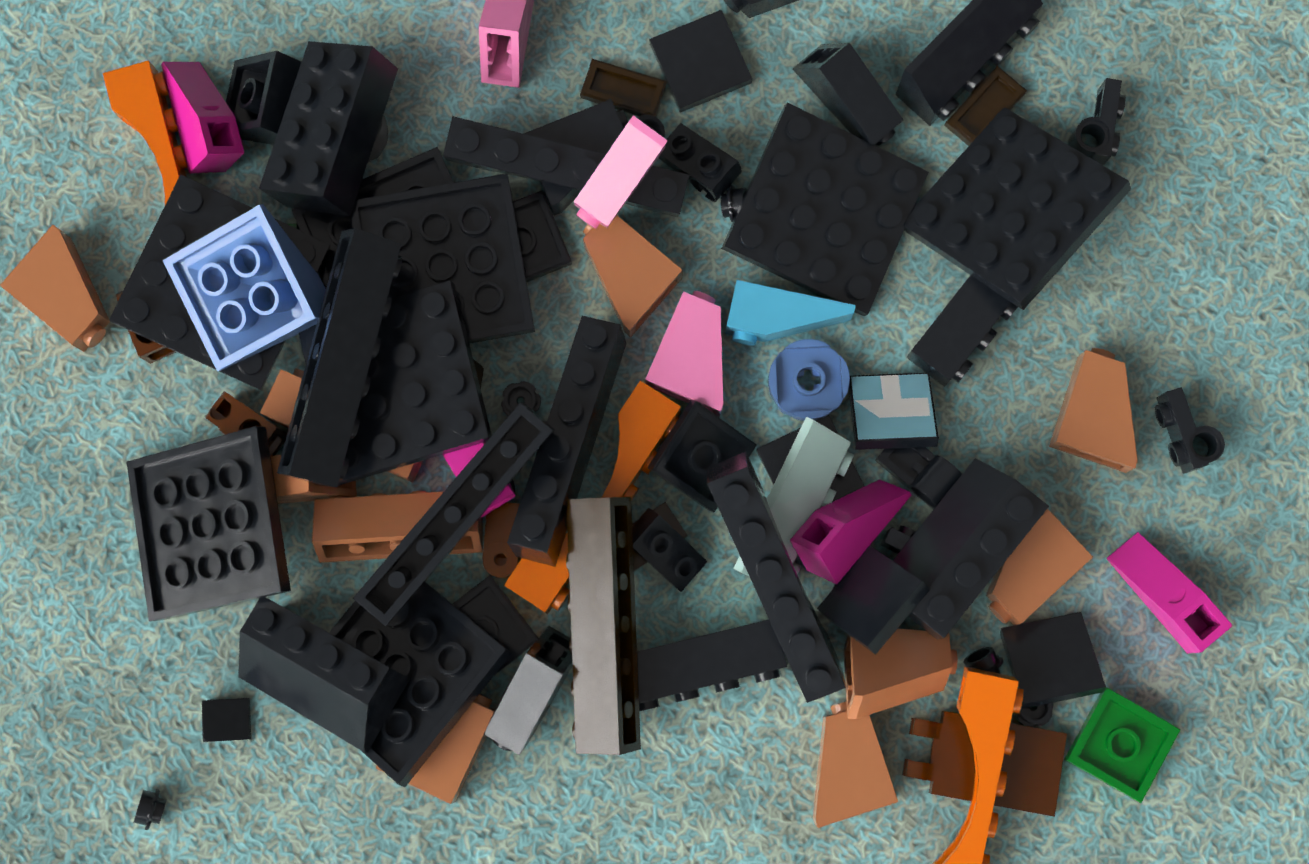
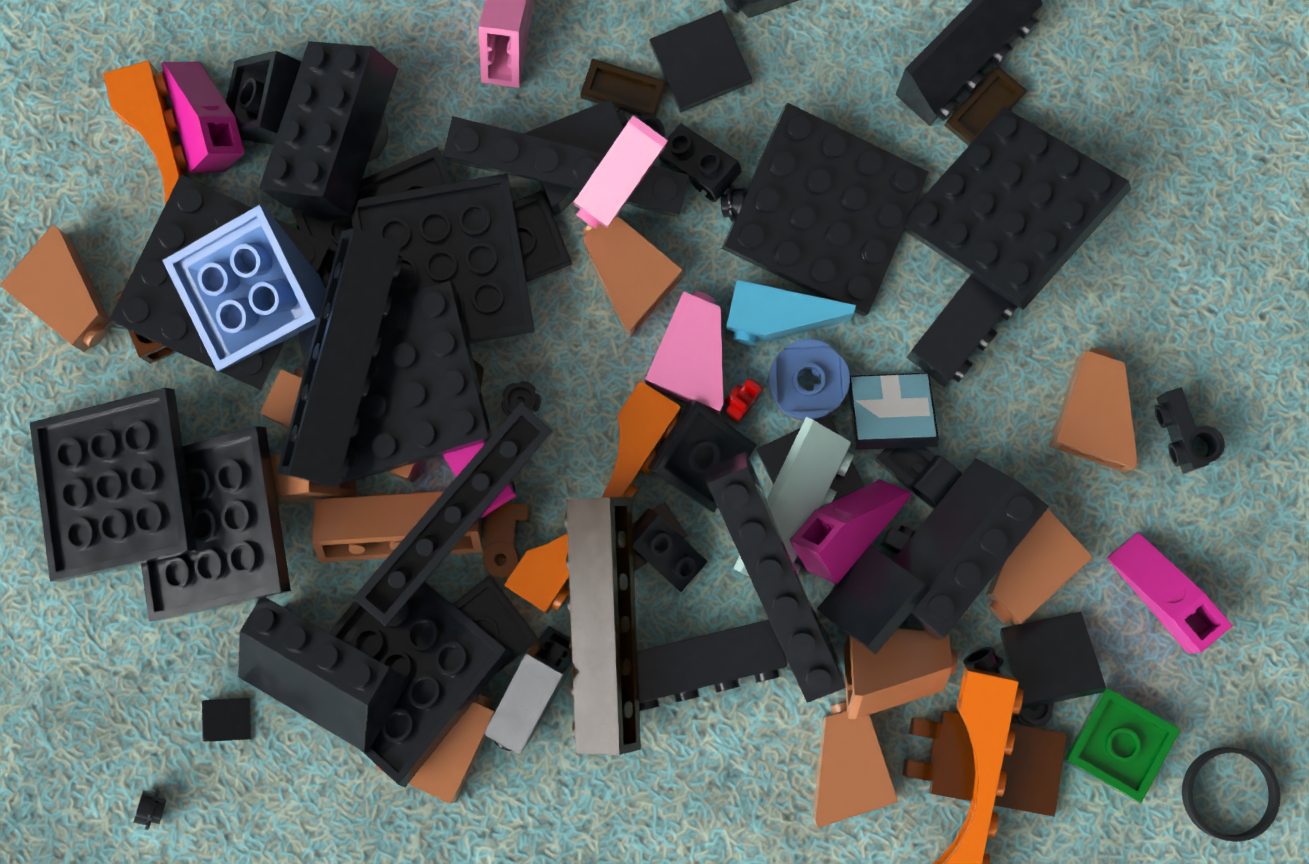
(113, 485): none -> black plate
(234, 416): reddish brown leg -> none
(566, 453): black brick -> none
(742, 400): none -> red plate
(850, 92): black slope -> none
(1108, 108): black plate -> none
(1273, 791): none -> black tyre

